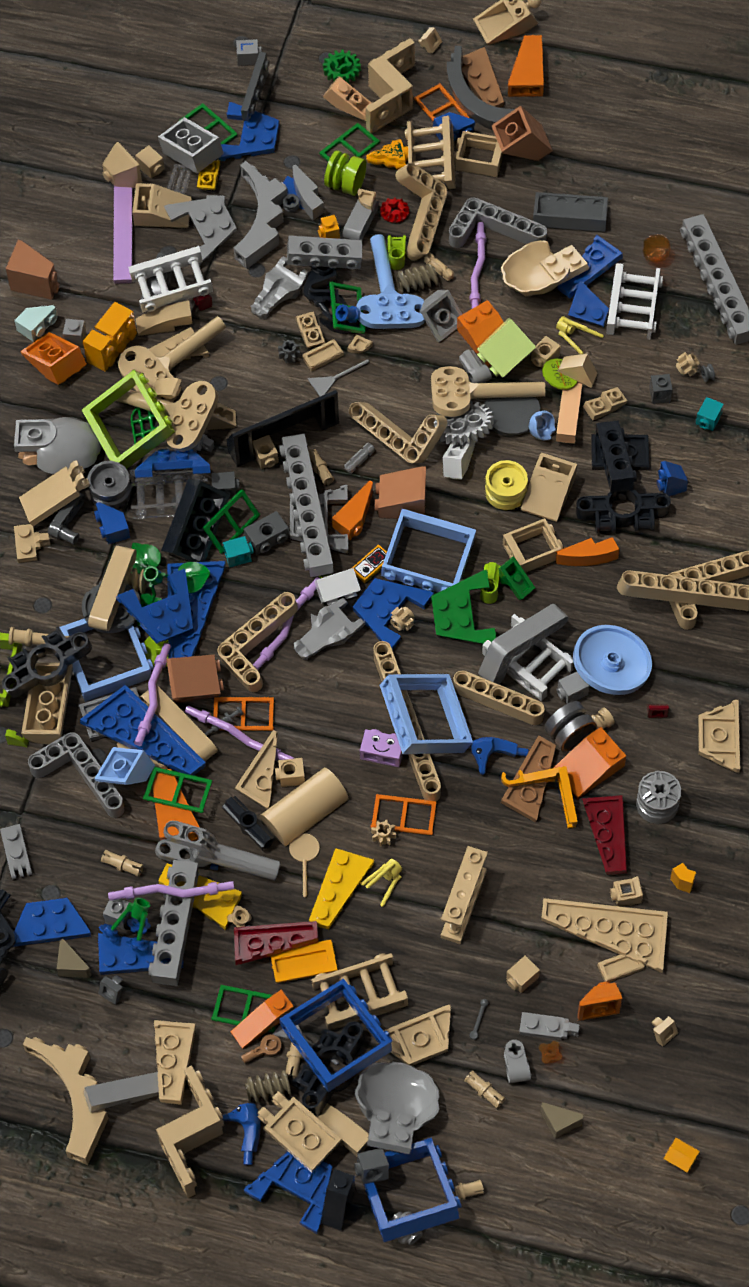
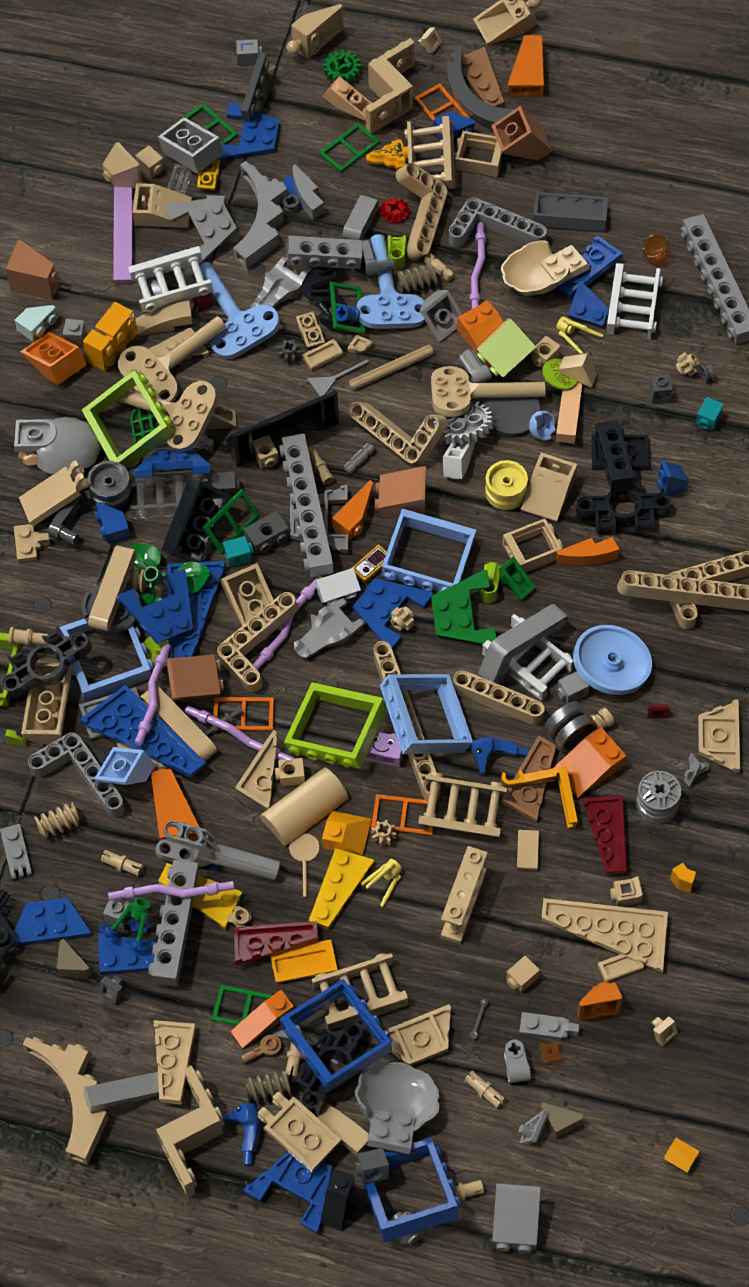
(57, 820): none -> tan piece
(167, 388): tan slope -> none
(181, 776): green window -> none
(240, 815): black piece -> none
(243, 328): none -> light blue piece
(247, 592): none -> tan slope
(315, 30): none -> tan slope
(329, 228): light orange brick -> none
(345, 172): lime wheel -> none
(346, 832): none -> light orange slope
(366, 198): tan tile -> none
(372, 266): none -> dark grey beam
(373, 704): none -> lime window
(391, 367): none -> tan axle
(469, 824): none -> tan fence
(516, 1218): none -> light grey slope
(527, 850): none -> tan tile
(533, 1128): none -> light grey piece
(607, 403): tan slope -> none
(695, 769): none -> light grey piece

